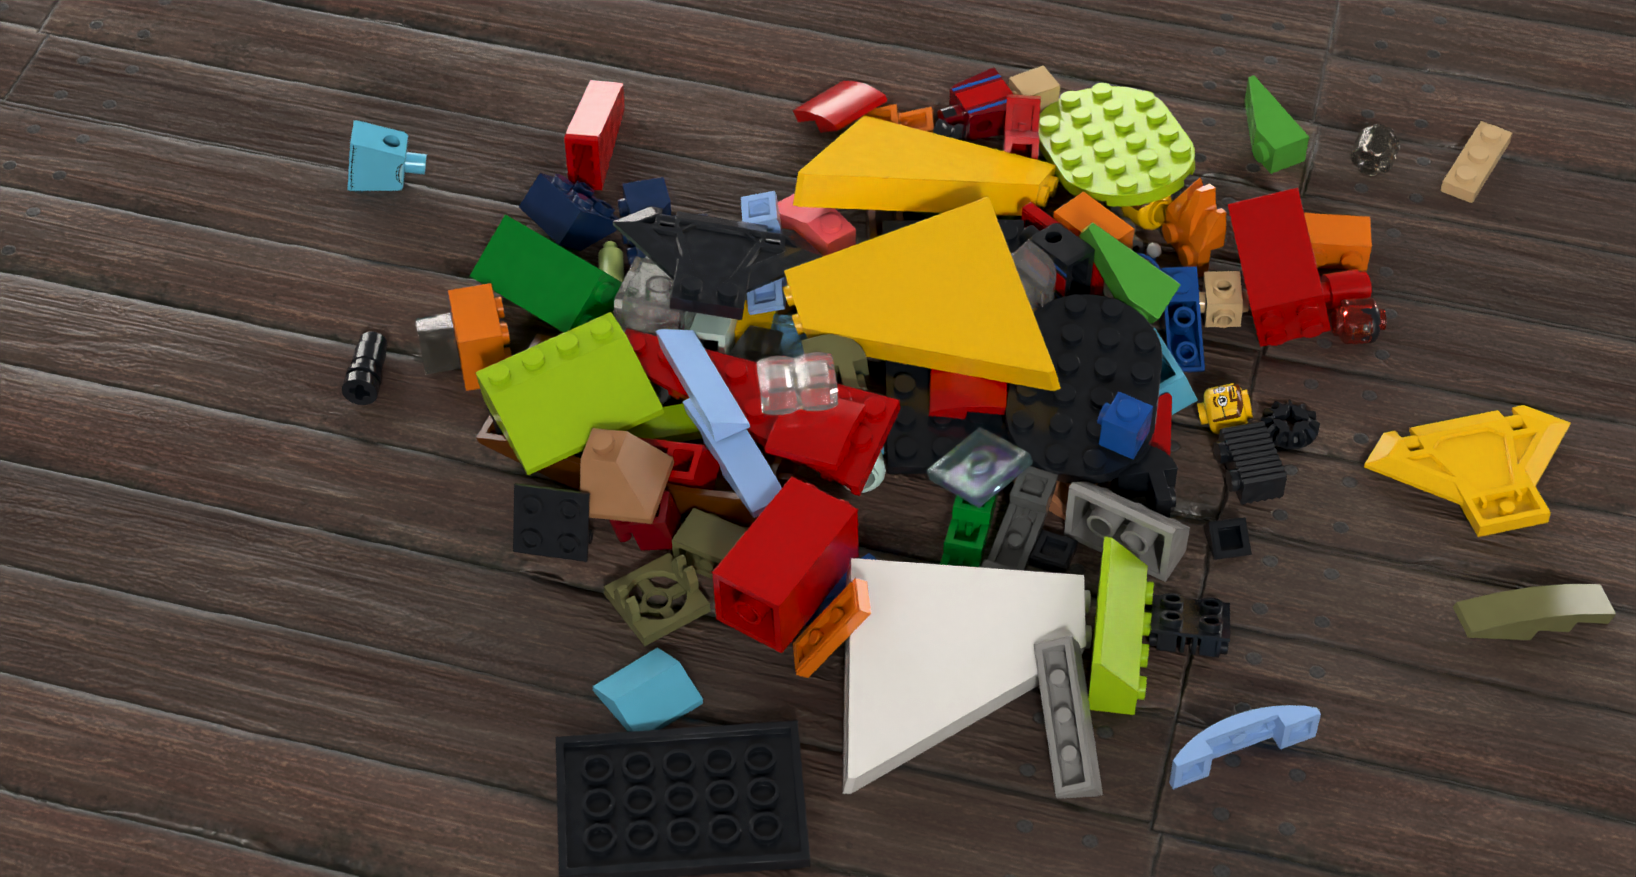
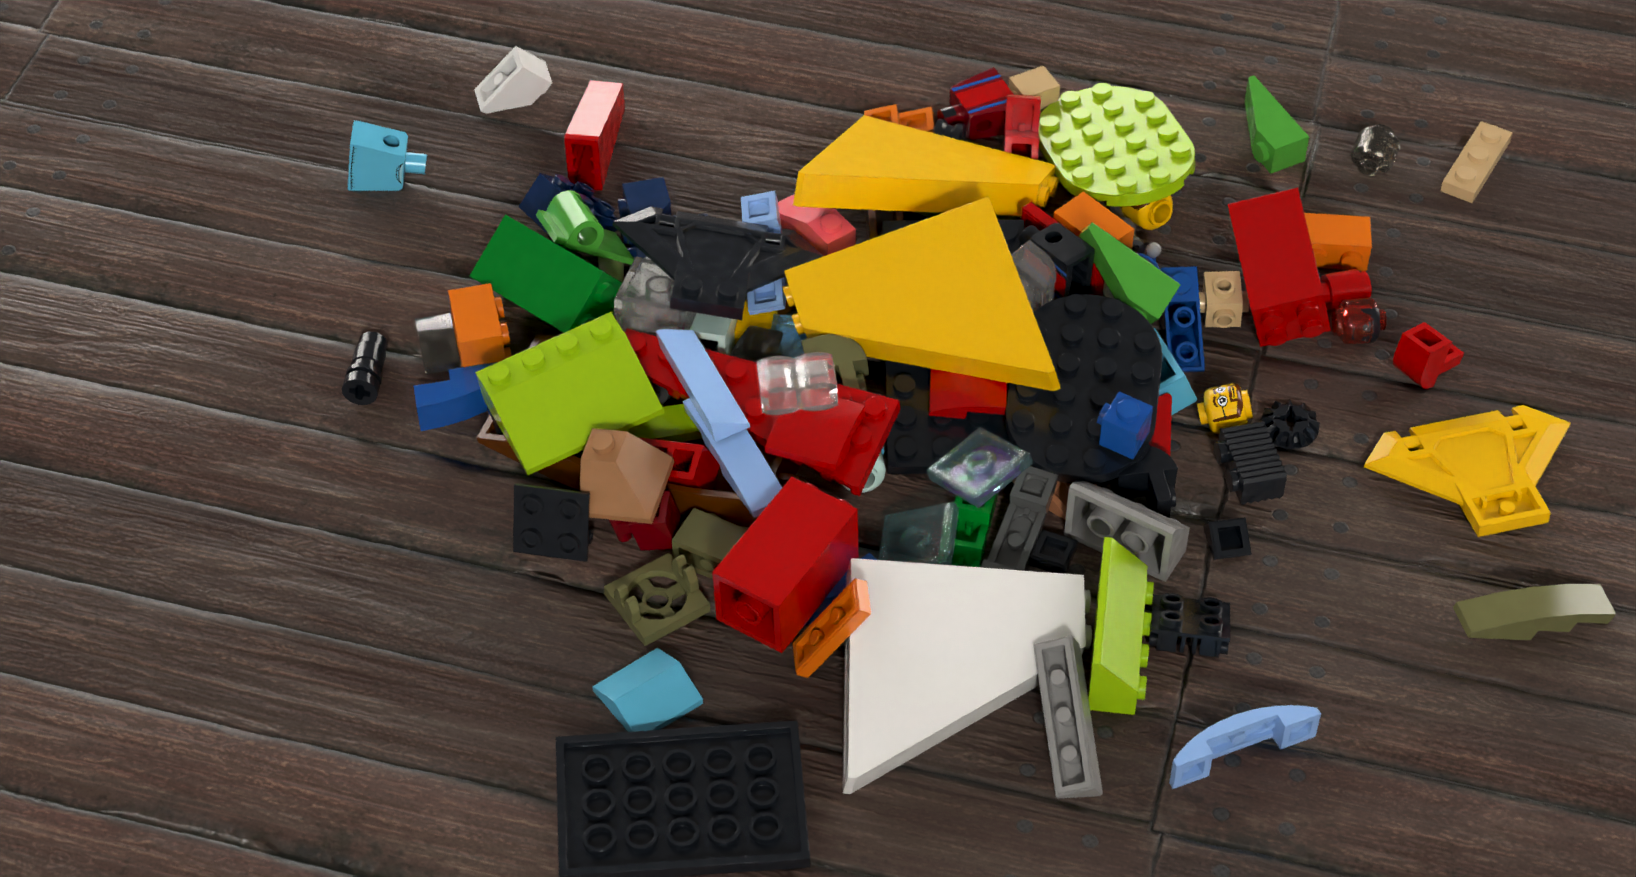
(450, 400): none -> blue slope
(513, 82): none -> white slope
(576, 228): none -> bright green piece
(840, 105): red slope -> none
(920, 535): none -> clear light blue tile
(1195, 225): orange plate -> none
(1425, 355): none -> red brick

